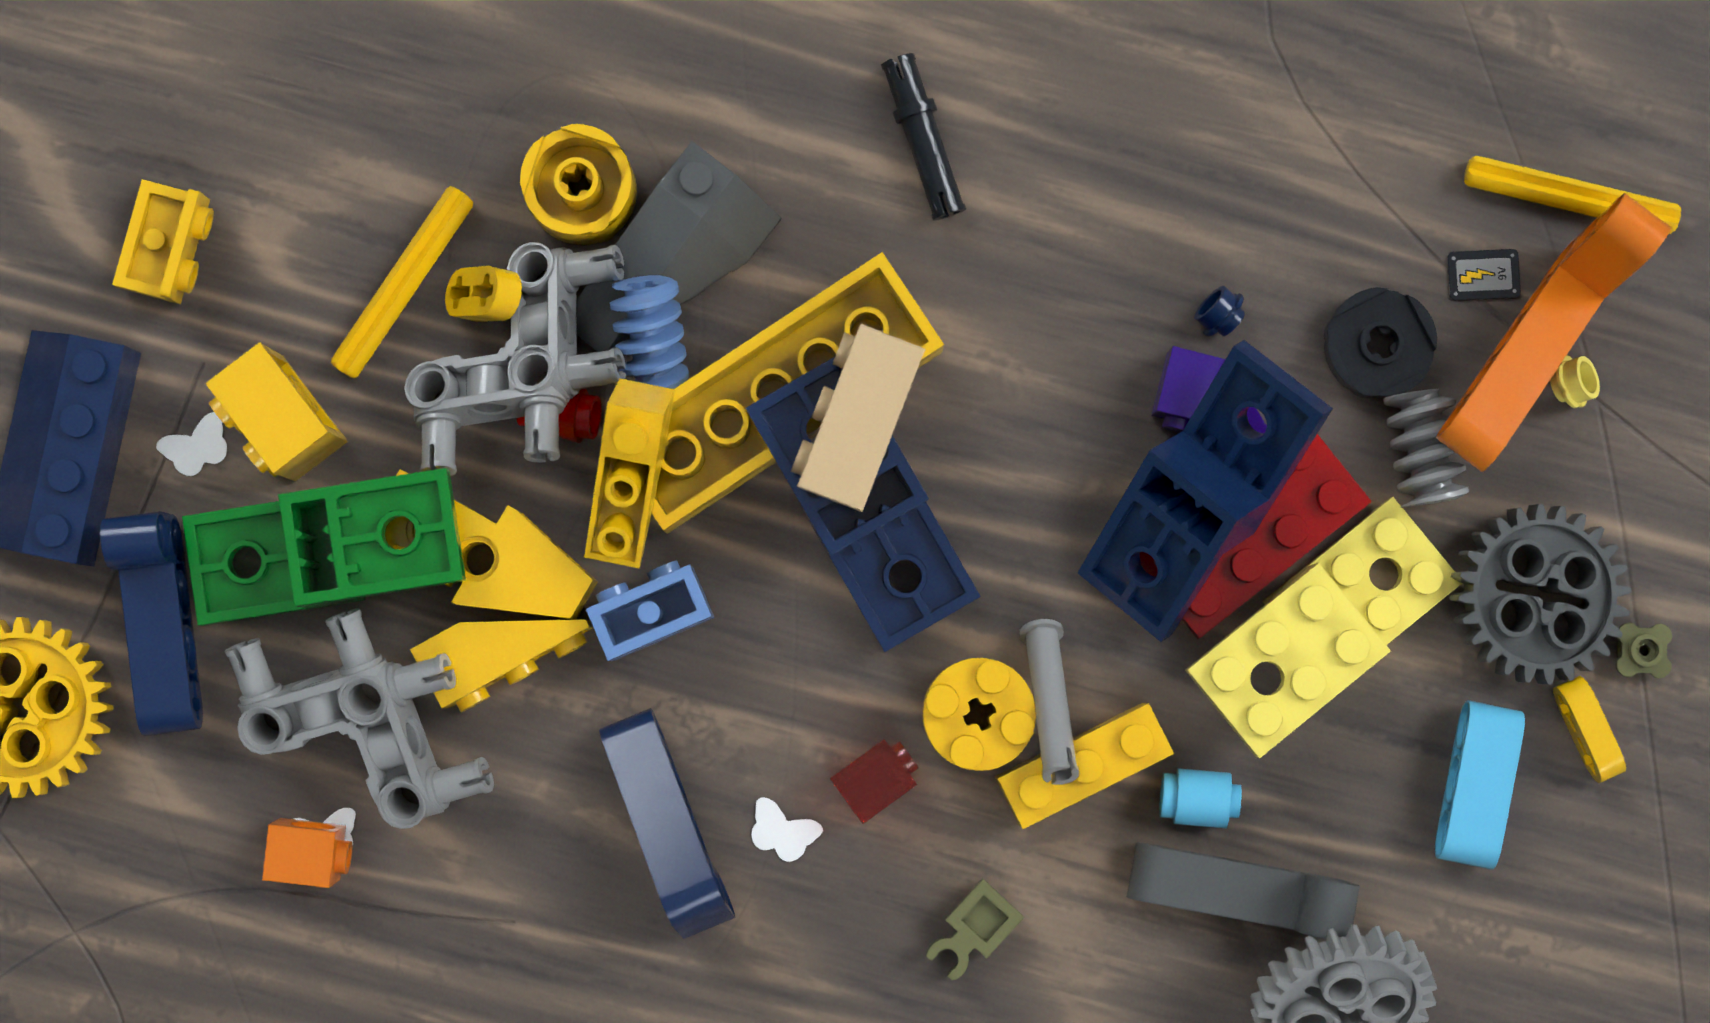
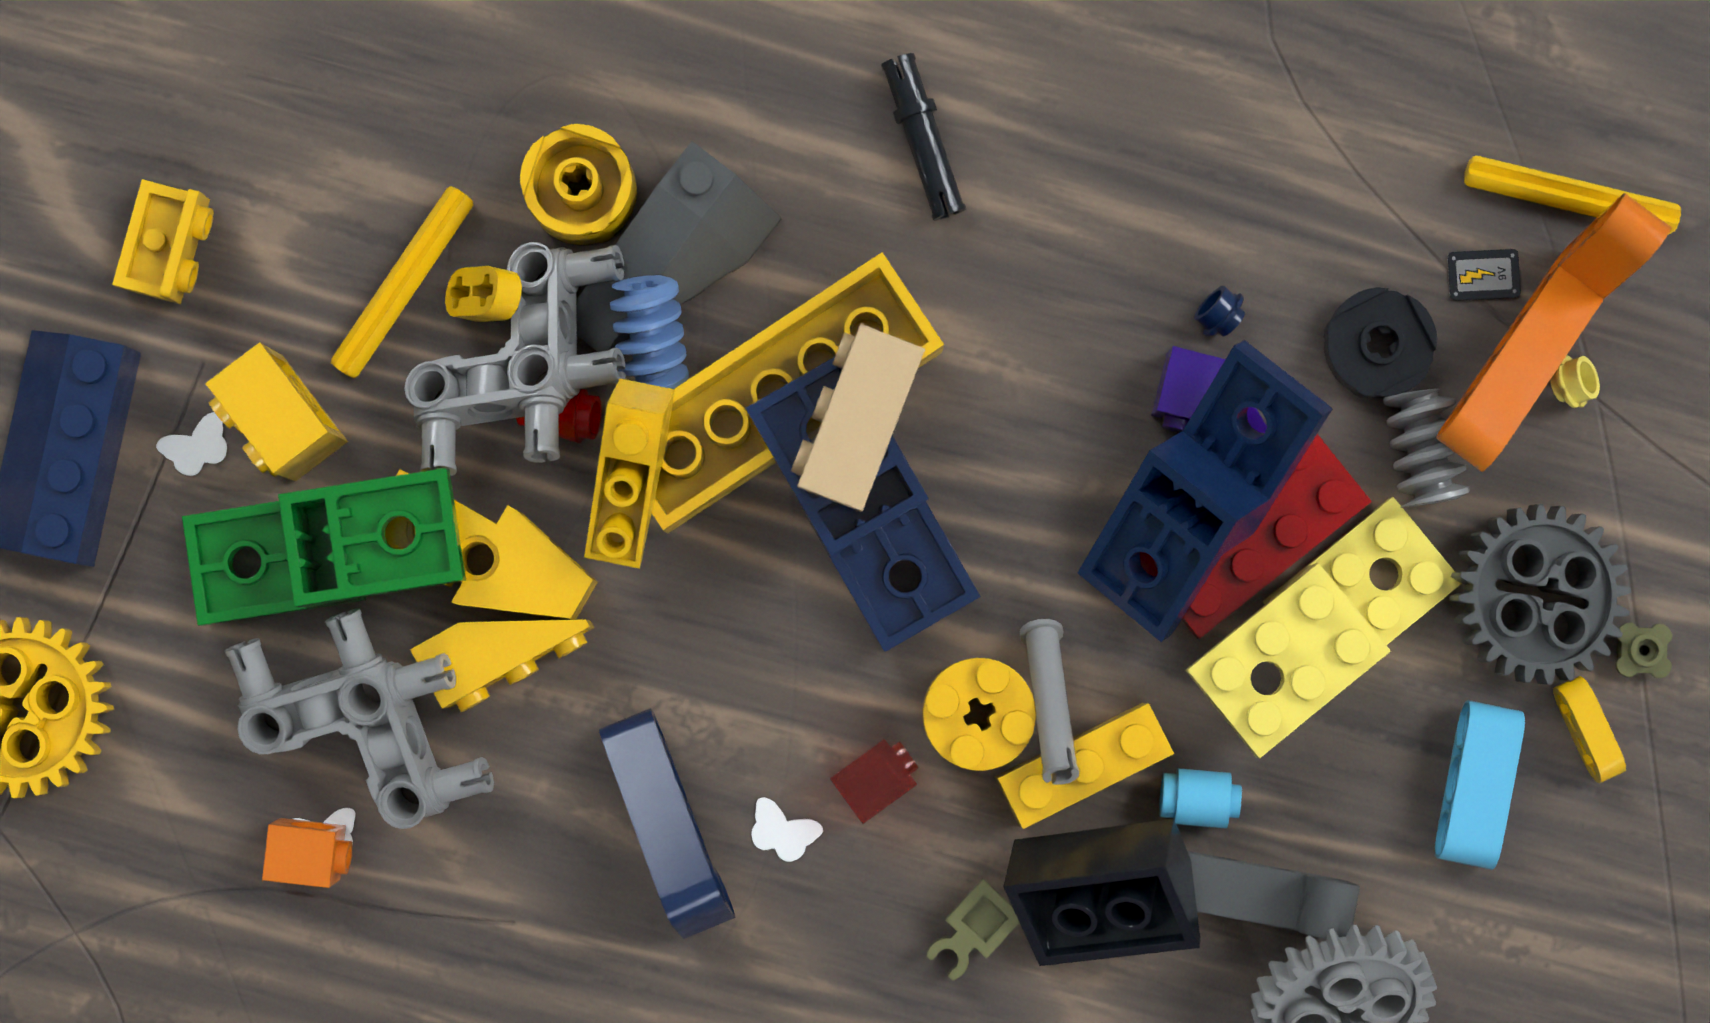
(157, 619): dark blue beam -> none
(649, 613): medium blue brick -> none
(1104, 892): none -> black slope

